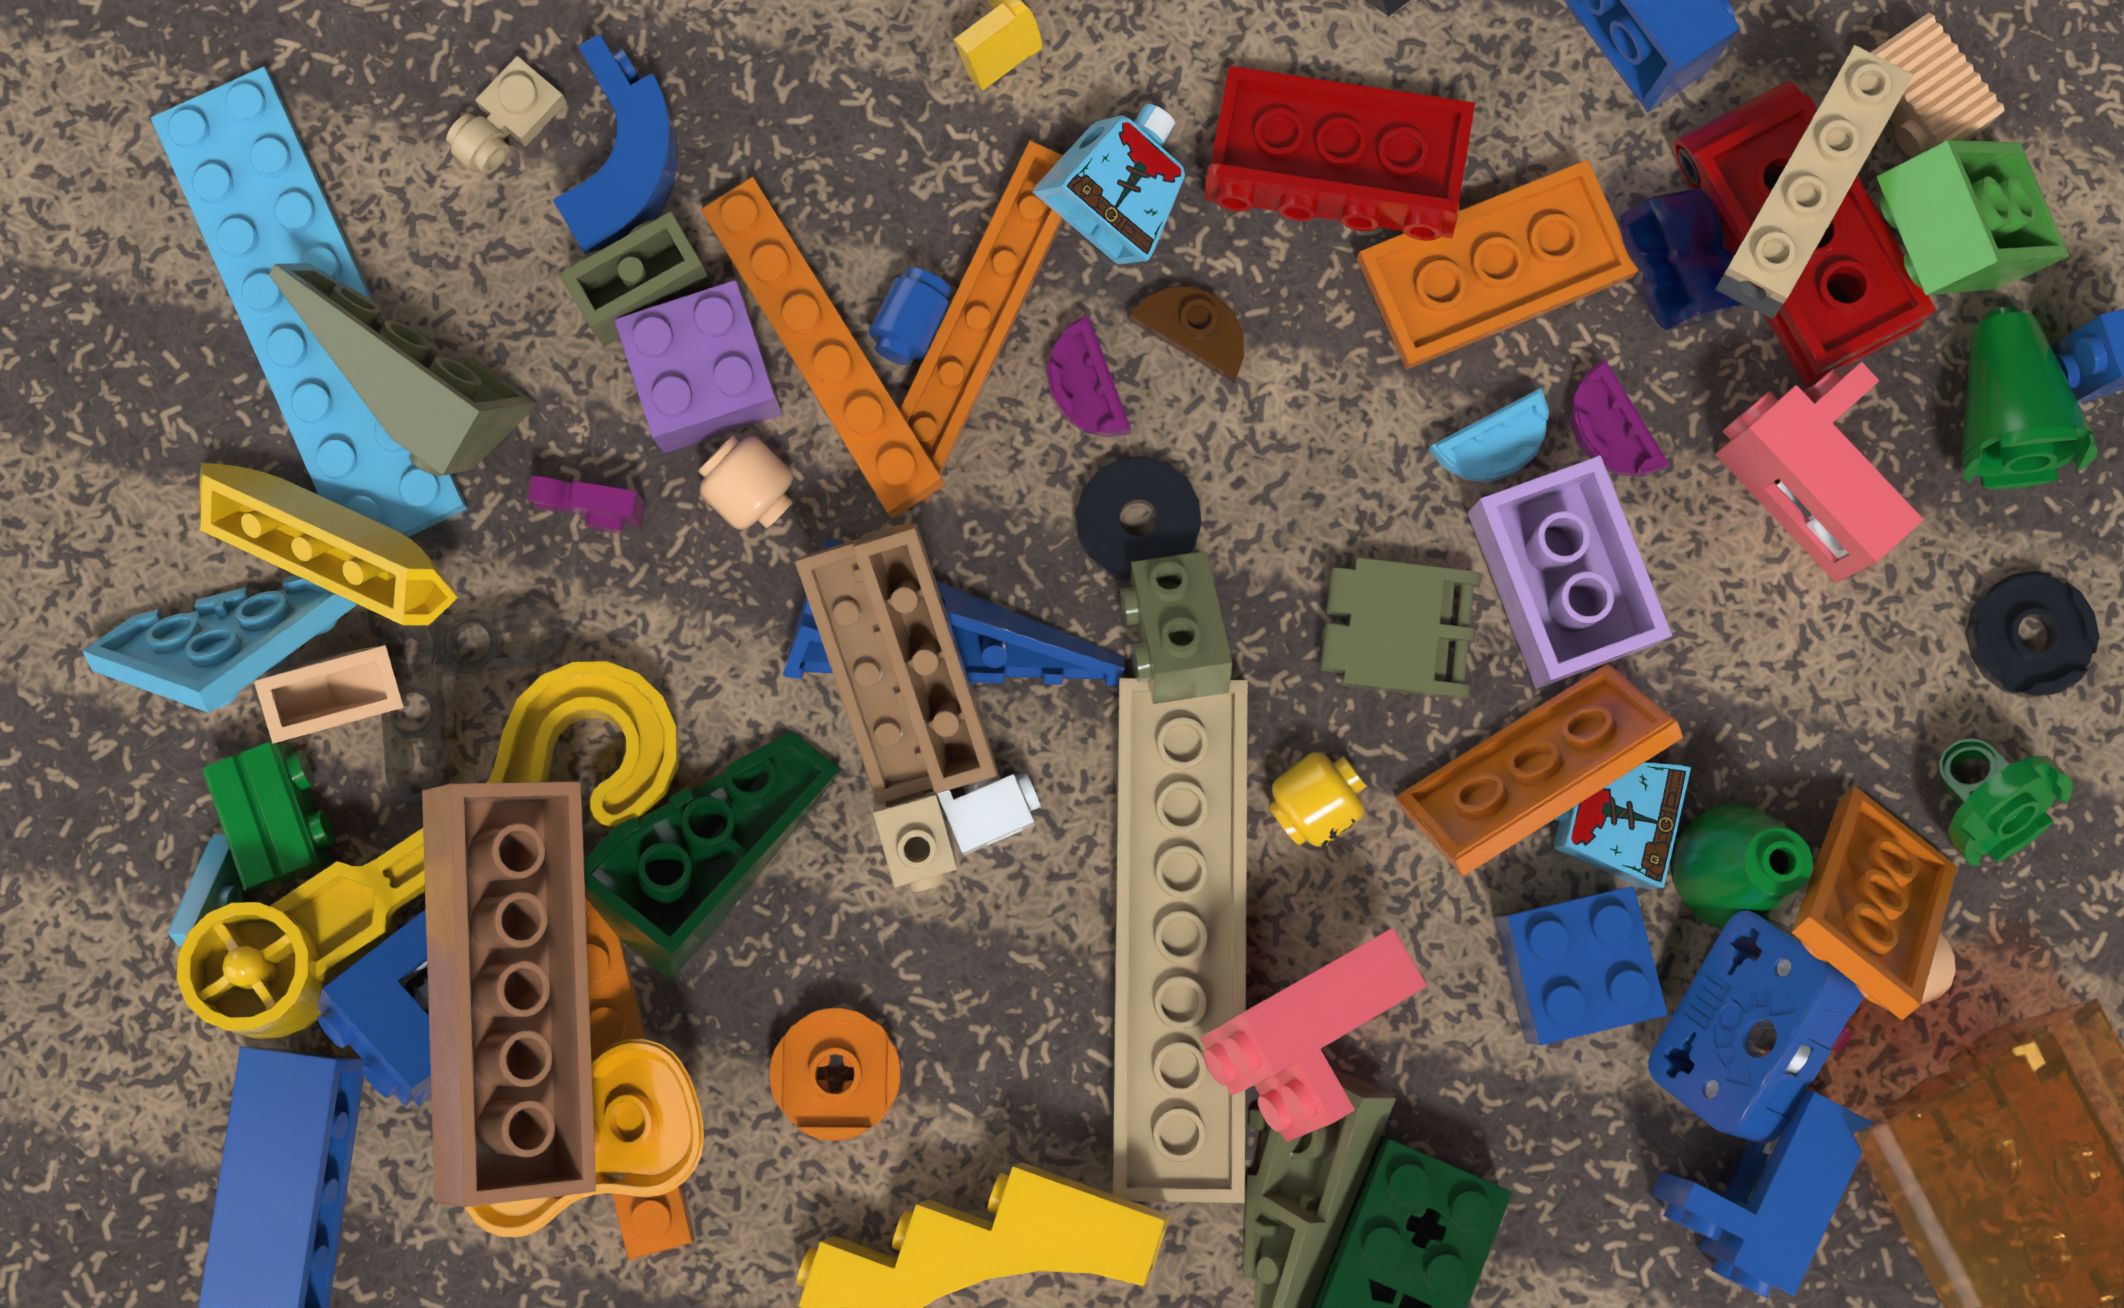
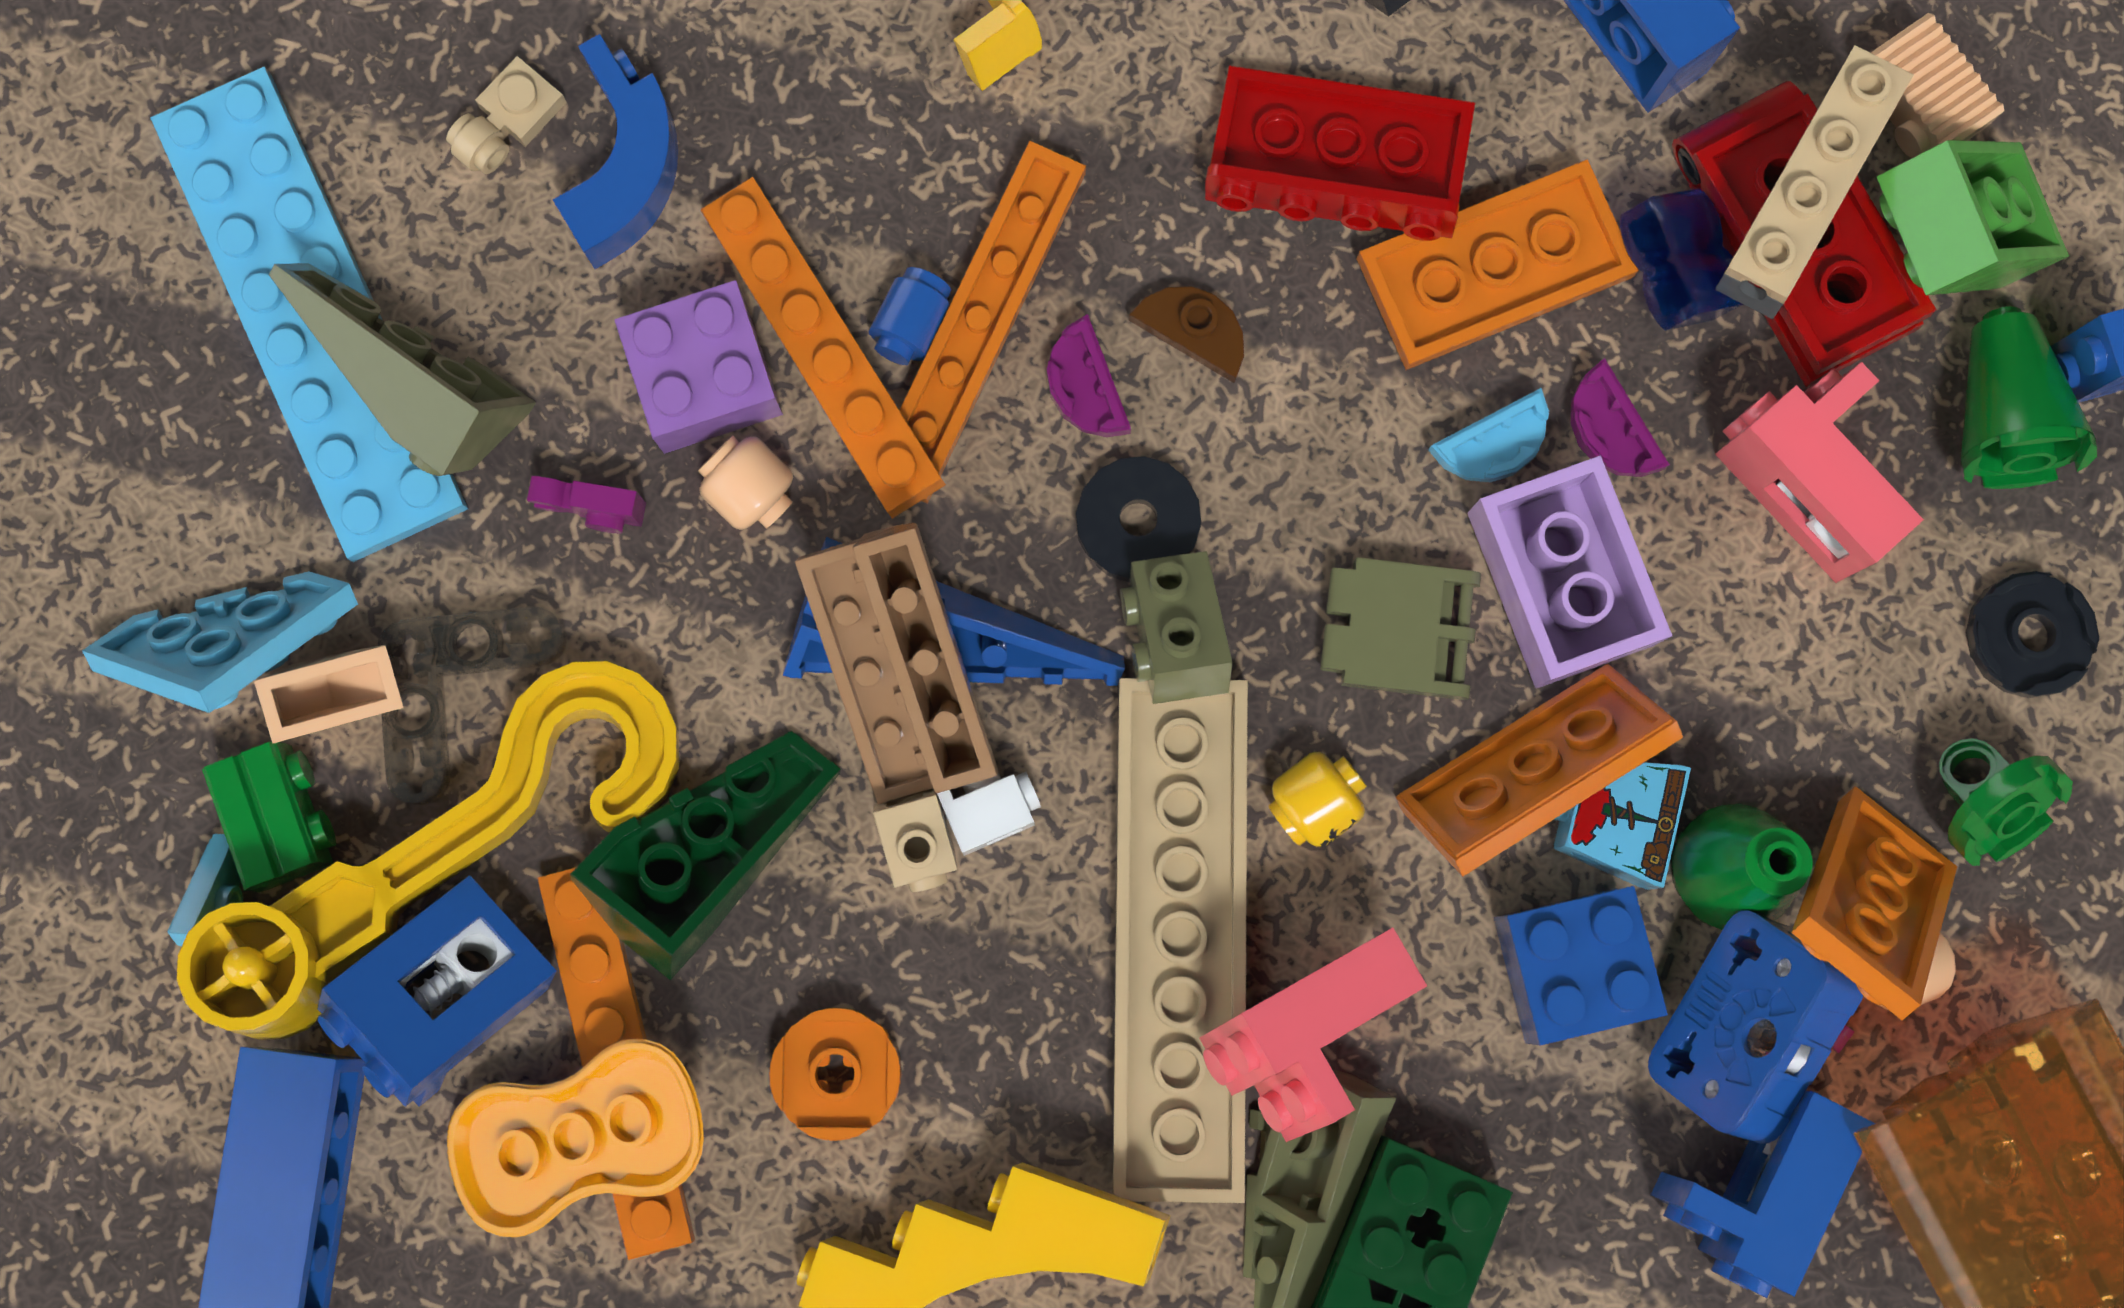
(323, 543): yellow brick -> none
(508, 992): nougat brick -> none
(634, 275): olive brick -> none
(1117, 184): medium azure torso -> none

